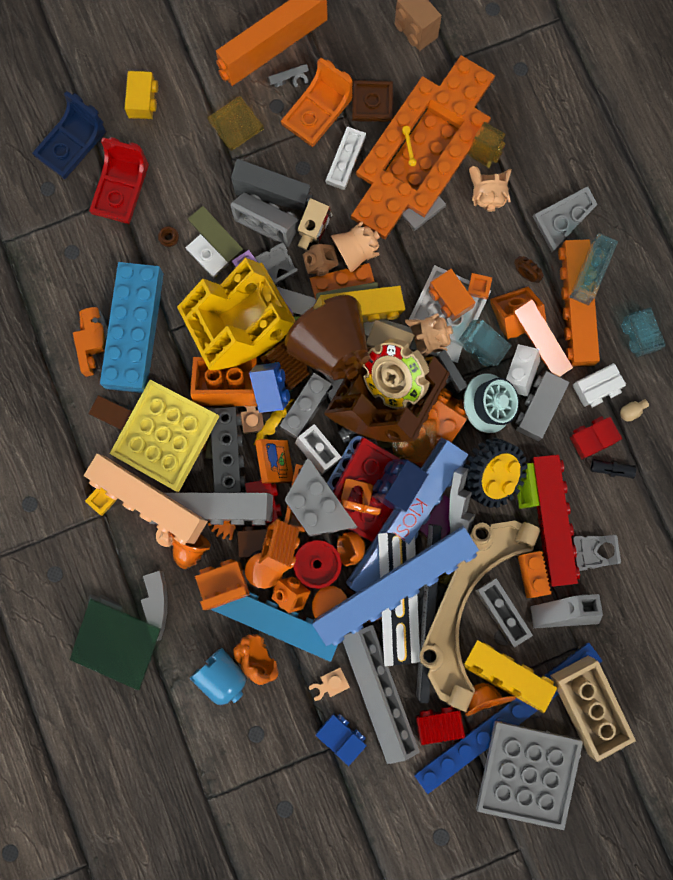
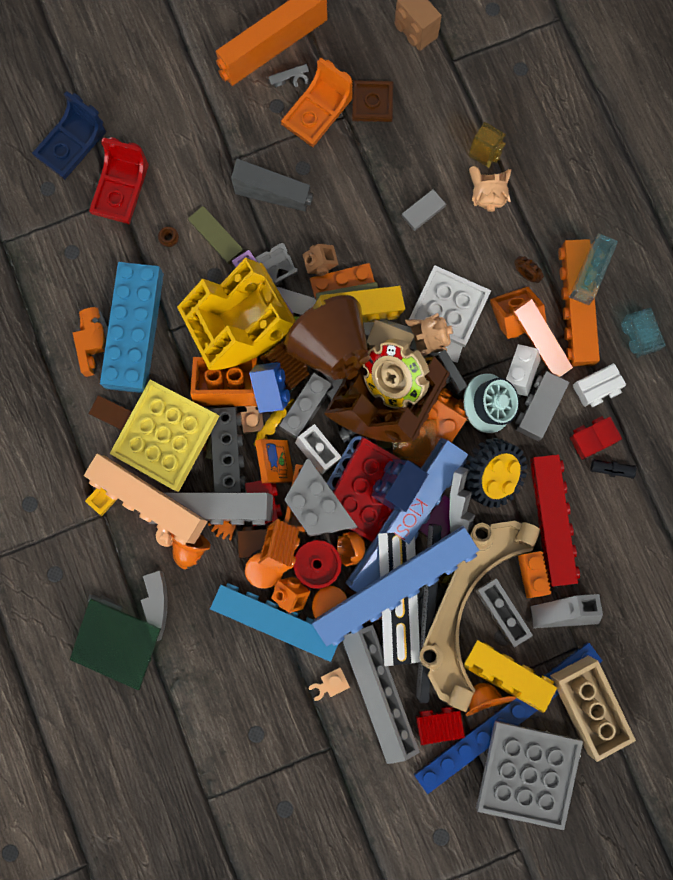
(140, 95): yellow brick -> none
(207, 256): white plate -> none
(220, 679): dark azure cylinder -> none
(222, 584): orange bracket -> none
(235, 123): clear yellow tile -> none
(255, 660): orange hair -> none
(265, 218): light grey slope -> none
(317, 216): tan torso -> none
(341, 738): blue brick -> none
(345, 158): white plate -> none
(357, 245): light nougat hat -> none
(367, 492): orange piece -> none
(406, 131): yellow hinge -> none
(437, 144): orange piece -> none
(451, 295): orange brick -> none
(479, 286): orange plate -> none
(484, 343): clear light blue brick -> none
(528, 494): lime tile -> none
(562, 217): light grey wing -> none
(587, 551): light grey piece -> none
(633, 410): tan cylinder -> none

